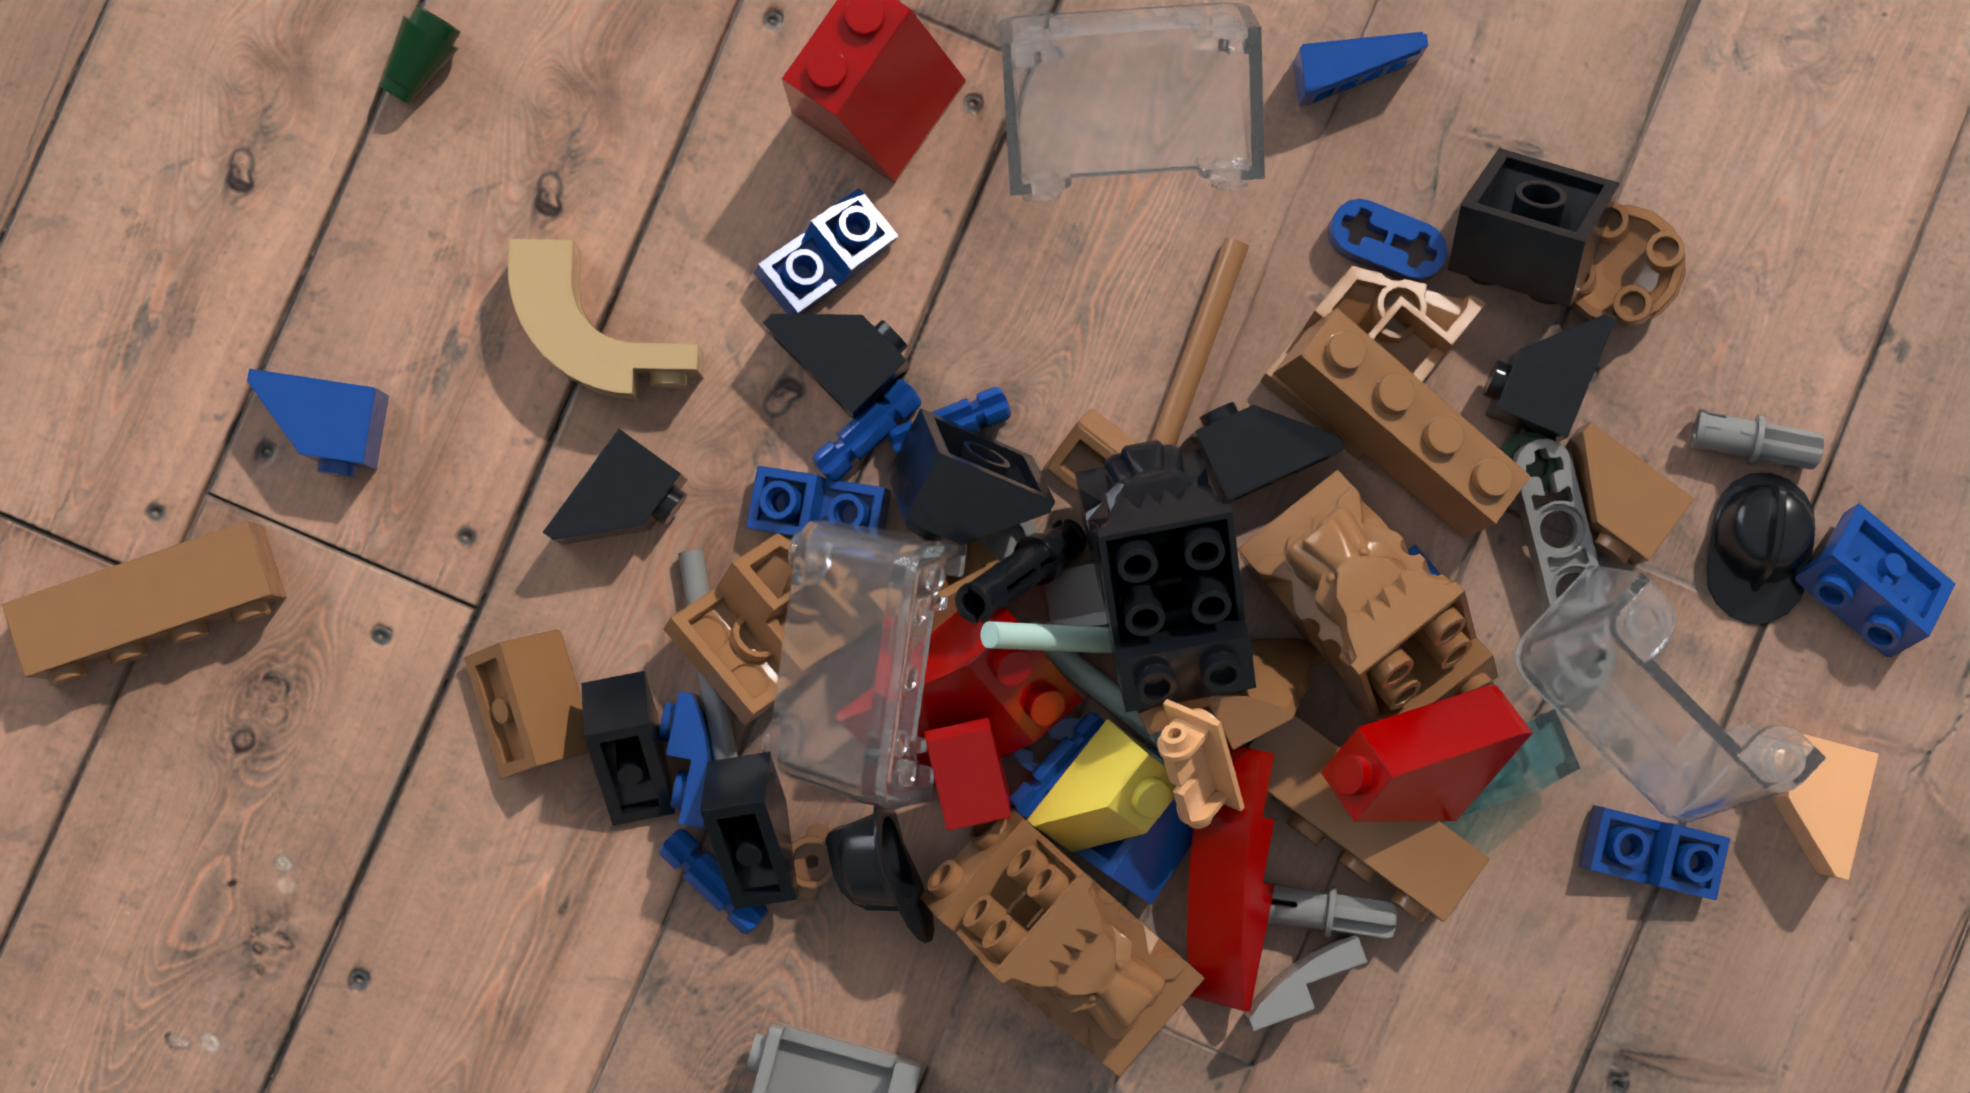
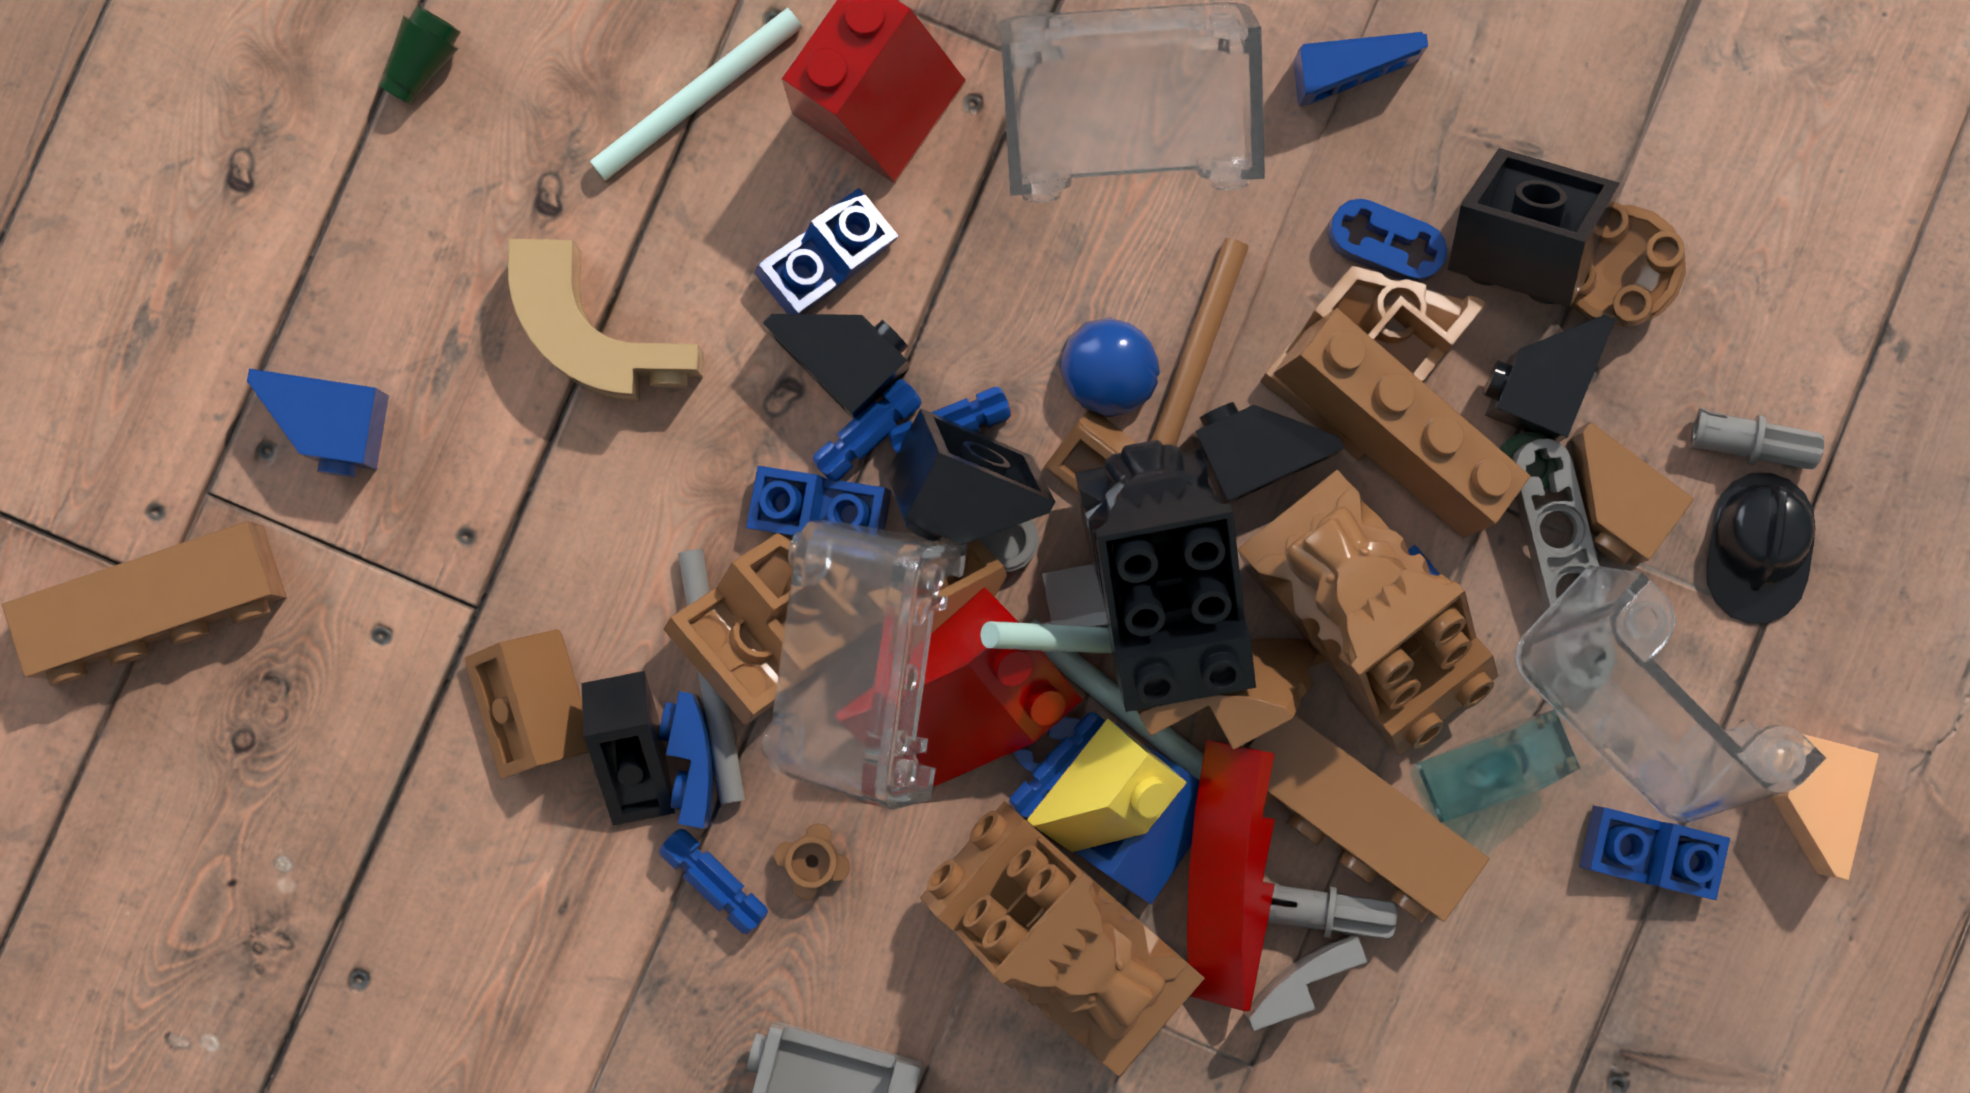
(619, 495): black slope -> none
(696, 94): none -> light aqua bar
(750, 829): black slope -> none
(878, 871): black piece -> none
(968, 774): red slope -> none
(1034, 561): black pin -> none
(1110, 367): none -> blue hair
(1198, 764): light nougat hinge -> none
(1427, 758): red slope -> none
(1877, 583): blue bracket -> none

